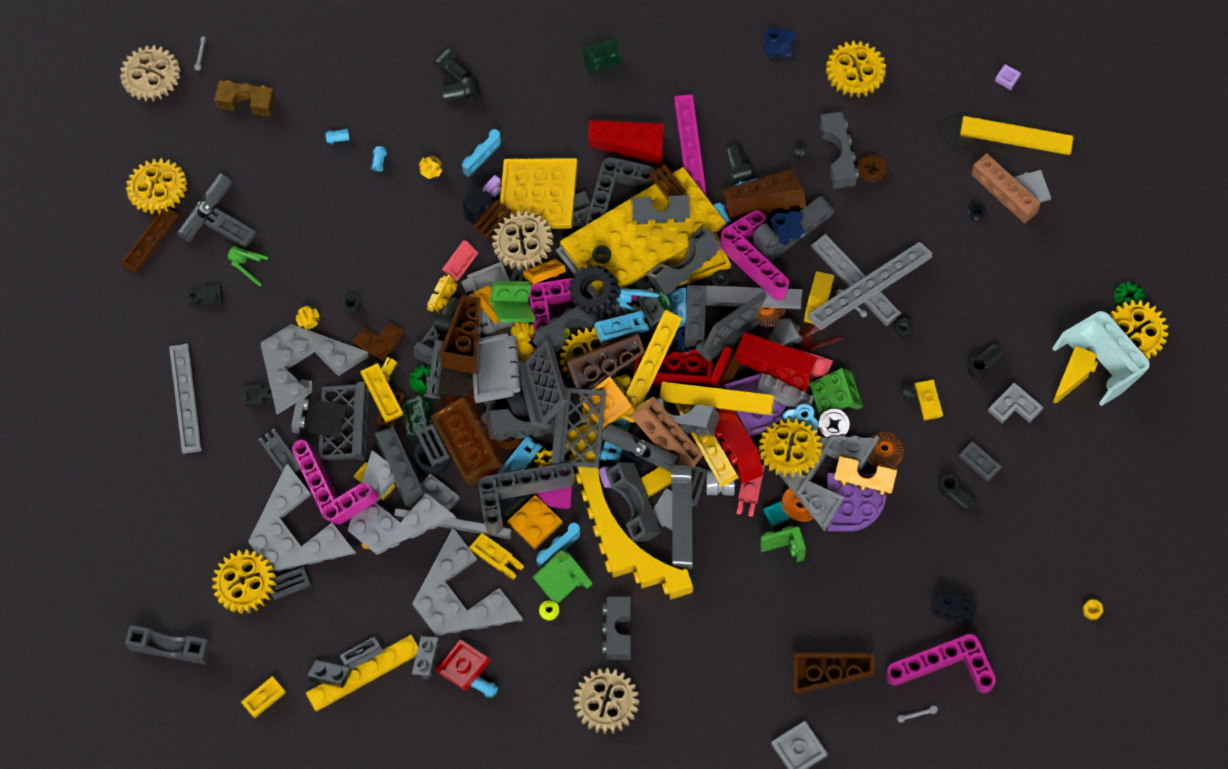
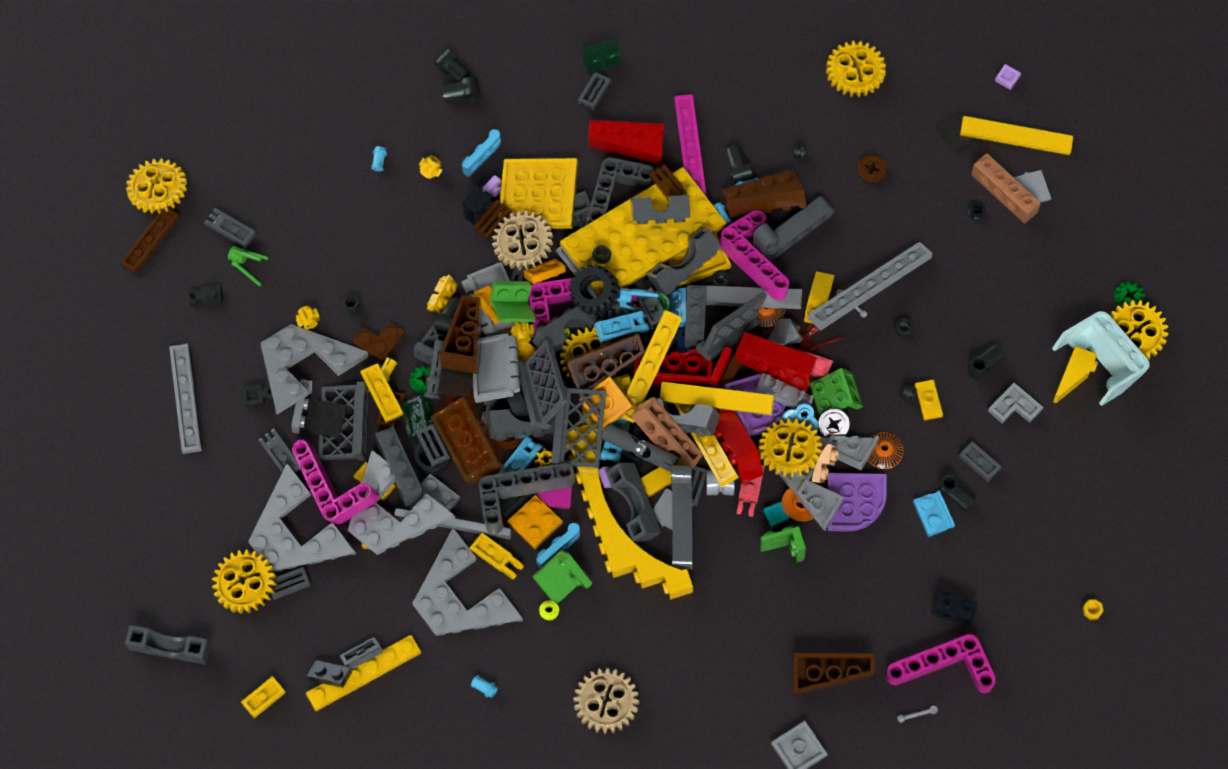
(150, 73): tan gear -> none
(197, 66): light grey hinge -> none
(210, 198): dark grey piece -> none
(230, 93): pearl gold arch -> none
(335, 136): medium azure pin -> none
(425, 656): dark grey hinge -> none
(460, 260): coral plate -> none
(463, 665): red tile -> none
(587, 103): none -> dark grey tile
(616, 645): dark grey arch -> none
(779, 45): dark blue plate -> none
(790, 228): dark blue plate -> none
(827, 457): none -> light nougat slope
(833, 129): dark grey arch -> none
(848, 472): arch -> none
(851, 274): light grey tile -> none
(933, 513): none -> medium azure plate

